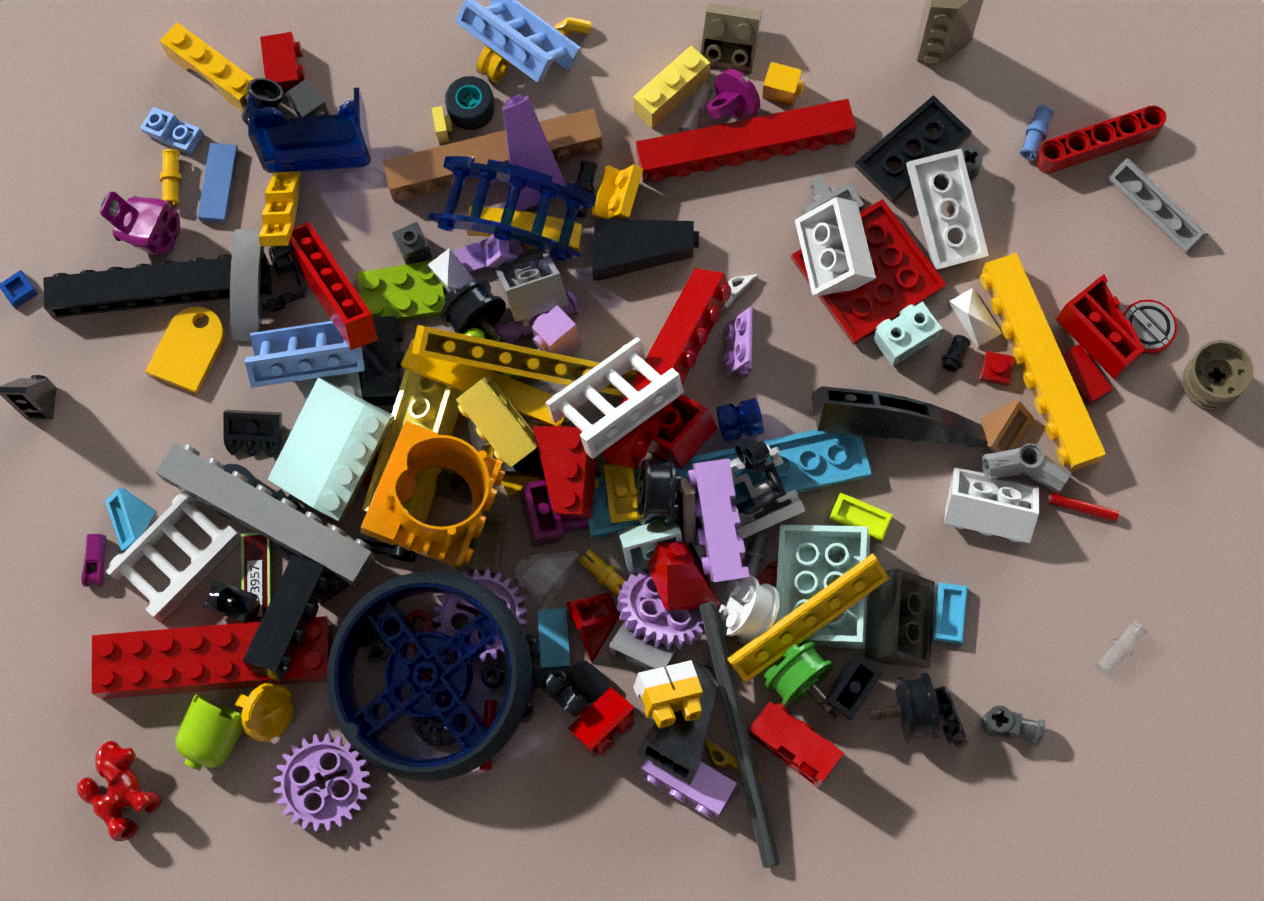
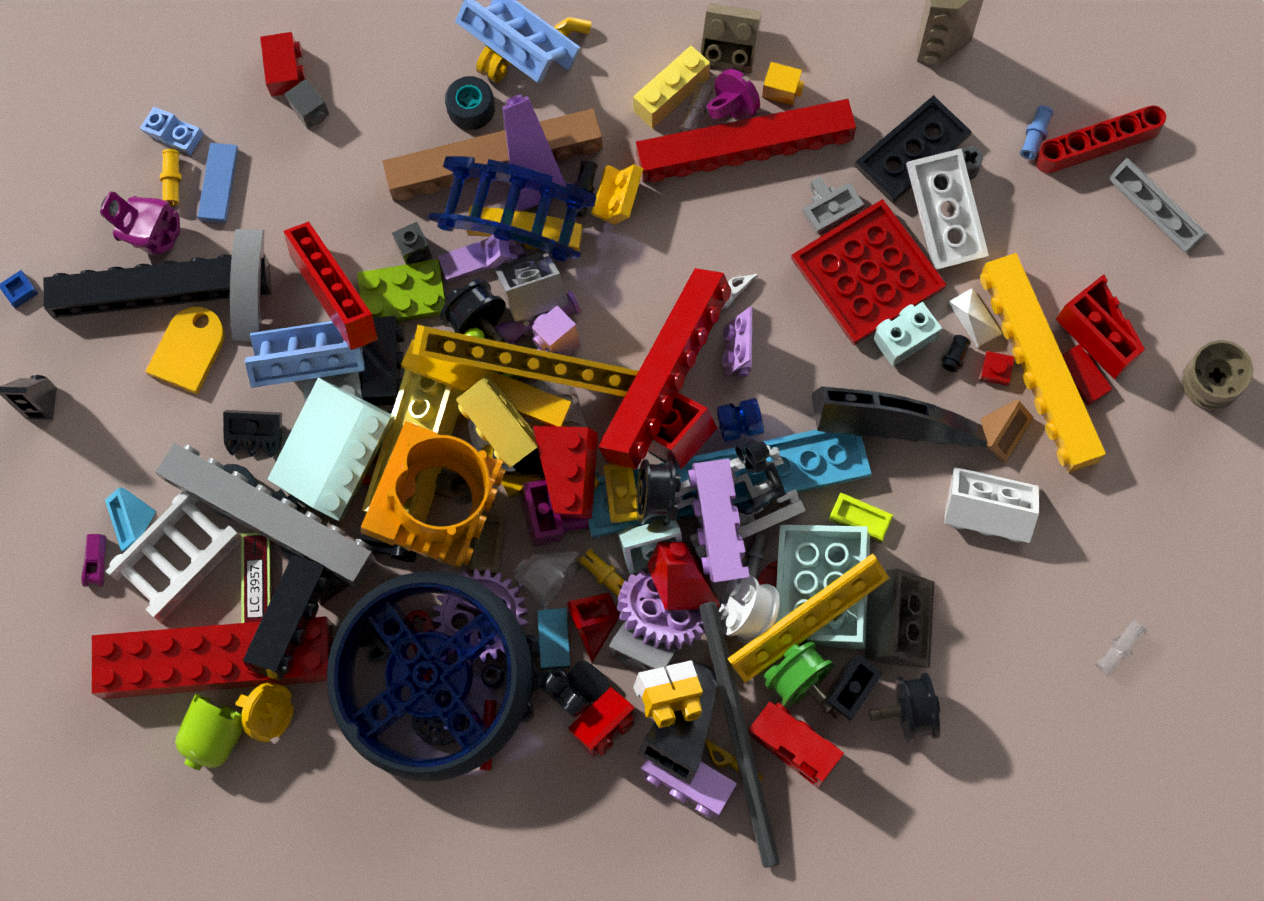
(123, 790): red animal -> none
(195, 54): yellow arch -> none
(232, 601): black hips -> none
(266, 93): black wheel -> none
(280, 208): yellow slope -> none
(281, 263): black piece -> none
(312, 141): clear blue windscreen -> none
(332, 808): lavender gear -> none
(442, 124): light yellow plate -> none
(450, 271): white slope -> none
(629, 414): white fence -> none
(636, 245): black slope -> none
(686, 511): dark tan tile -> none
(835, 247): white slope -> none
(950, 613): medium azure tile -> none
(953, 730): black plate -> none
(1010, 463): light grey piece -> none
(1013, 725): dark grey connector -> none
(1084, 507): red piece -> none
(1153, 324): tile -> none

